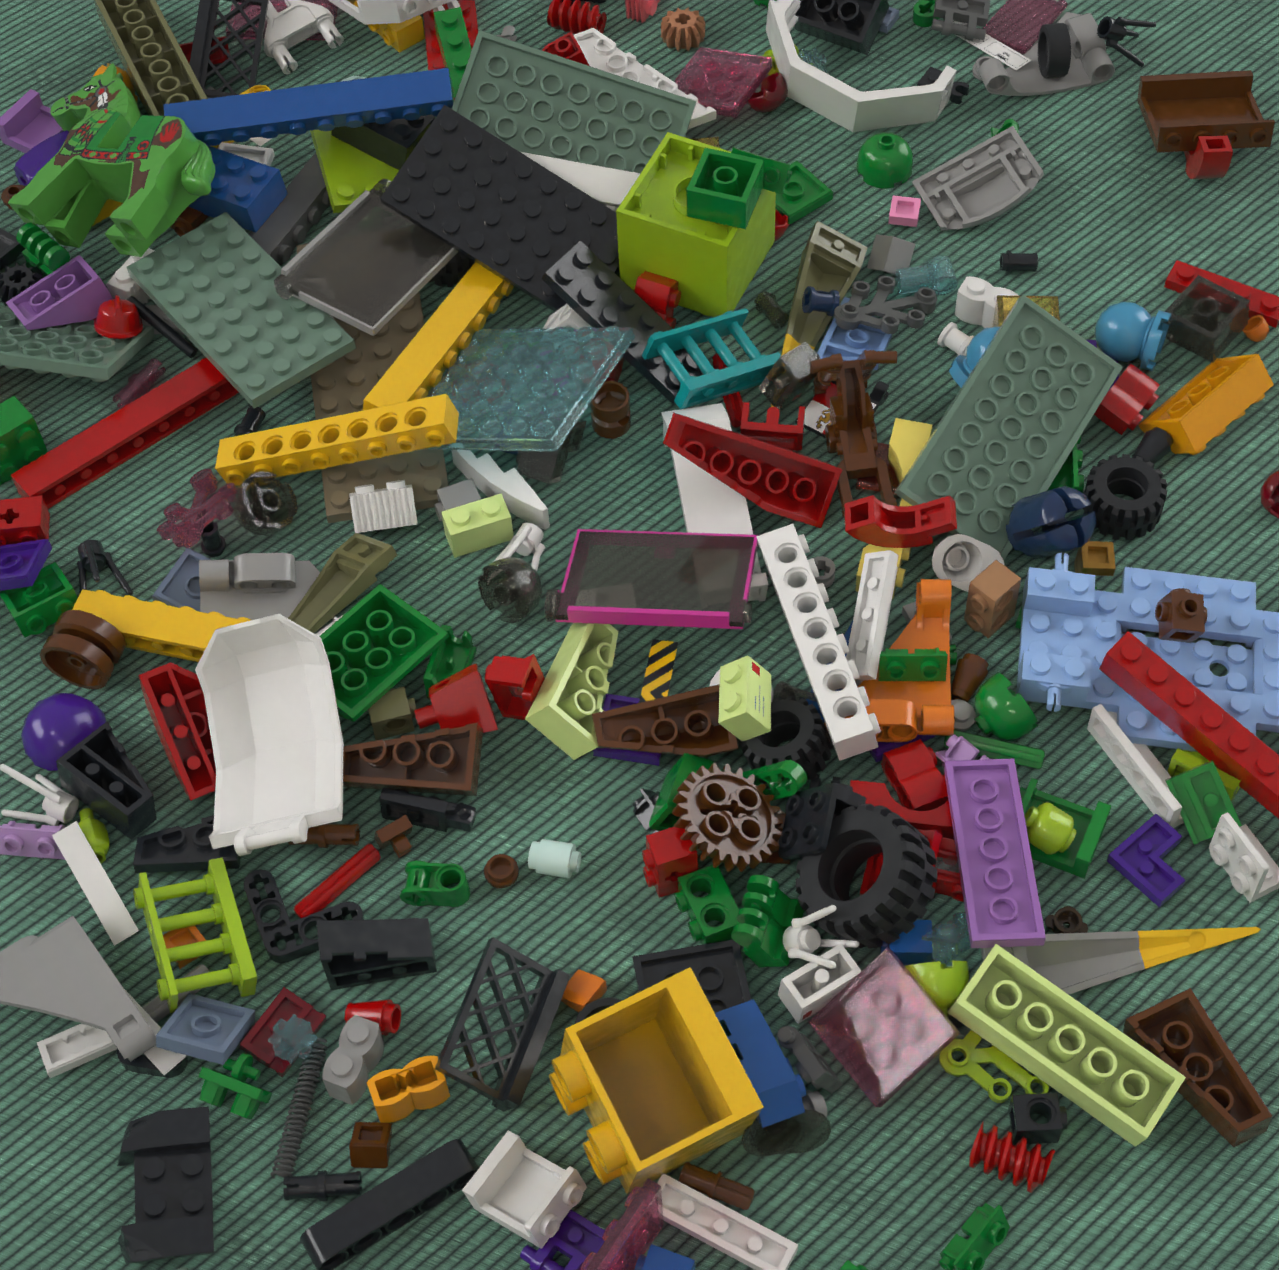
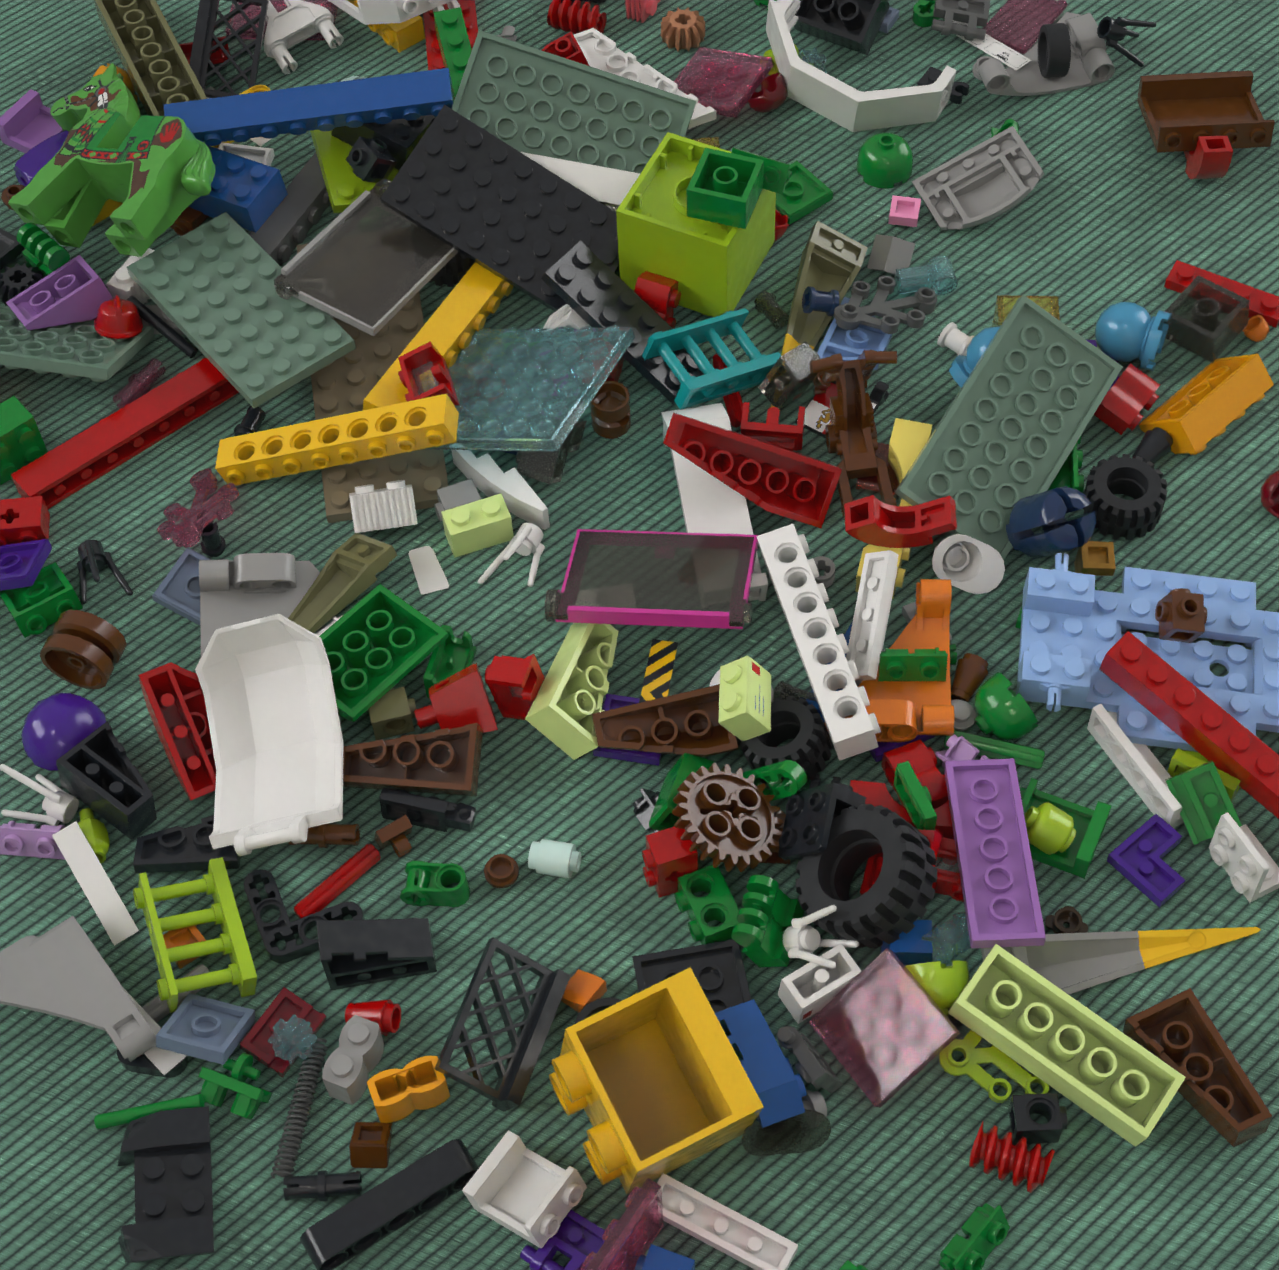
(74, 1048): white plate -> none
(126, 1115): none -> green bar
(155, 625): yellow brick -> none
(264, 504): clear smoke cylinder -> none
(371, 160): none -> black brick
(426, 374): none -> red window
(427, 570): none -> white sticker
(511, 588): clear smoke cylinder -> none
(717, 1186): reddish brown axle -> none
(914, 797): none -> green plate
(977, 301): white brick -> none
(992, 599): medium nougat brick -> none
(1018, 262): black pin -> none

